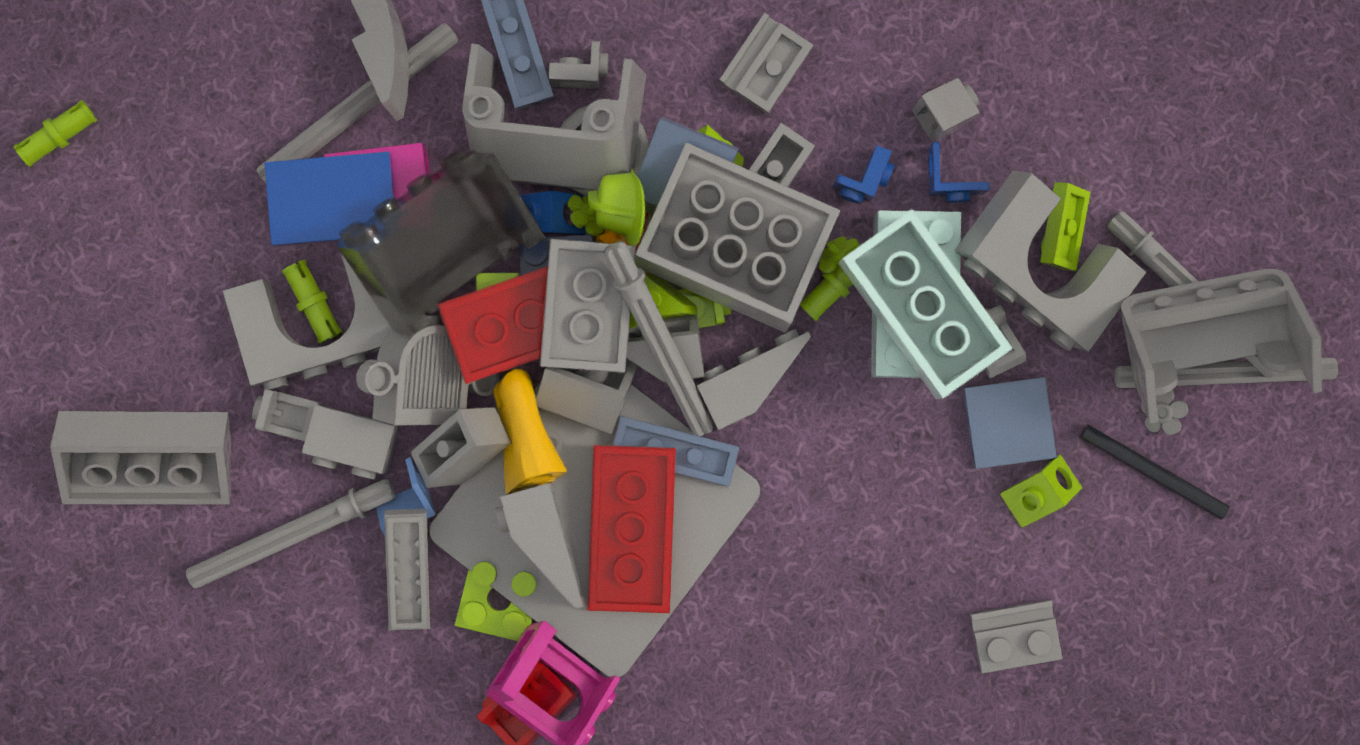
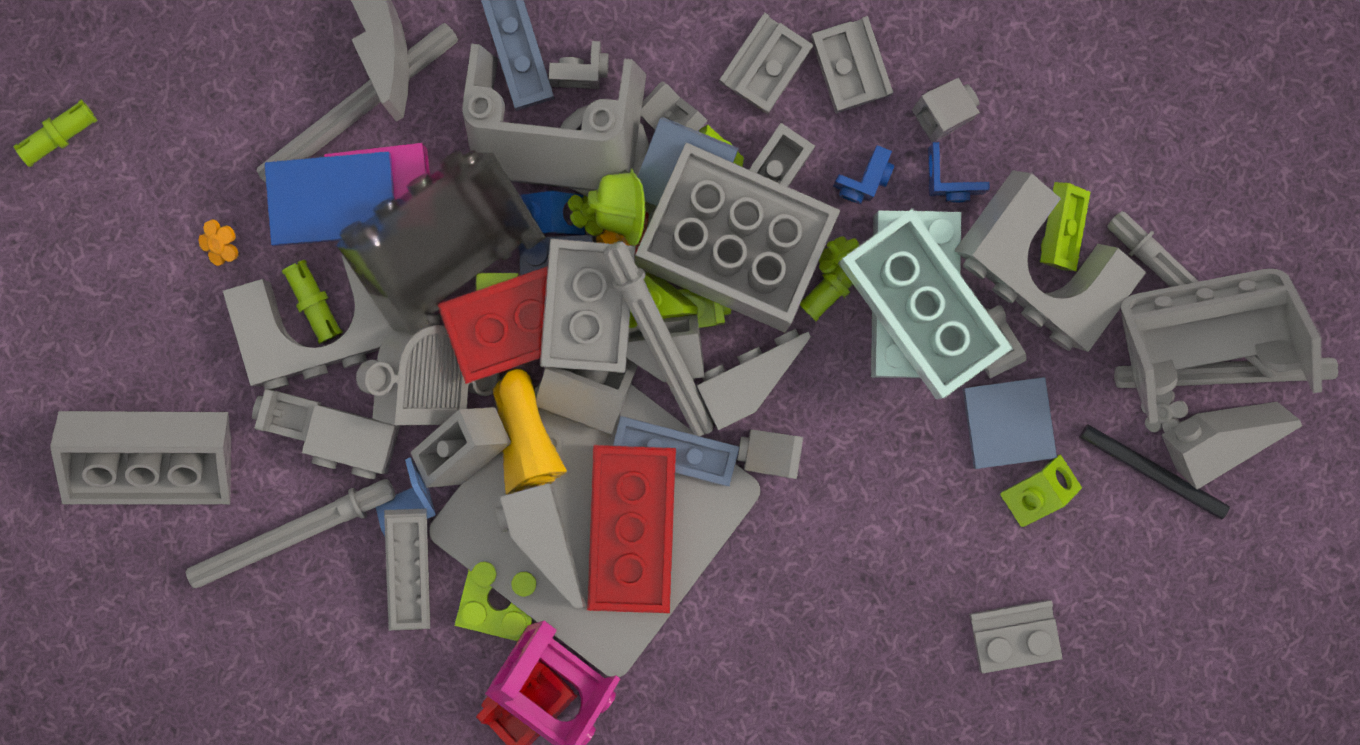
(218, 241): none -> light orange plant
(667, 104): none -> light grey bracket
(770, 453): none -> light grey slope
(851, 64): none -> light grey plate
(1222, 439): none -> light grey slope

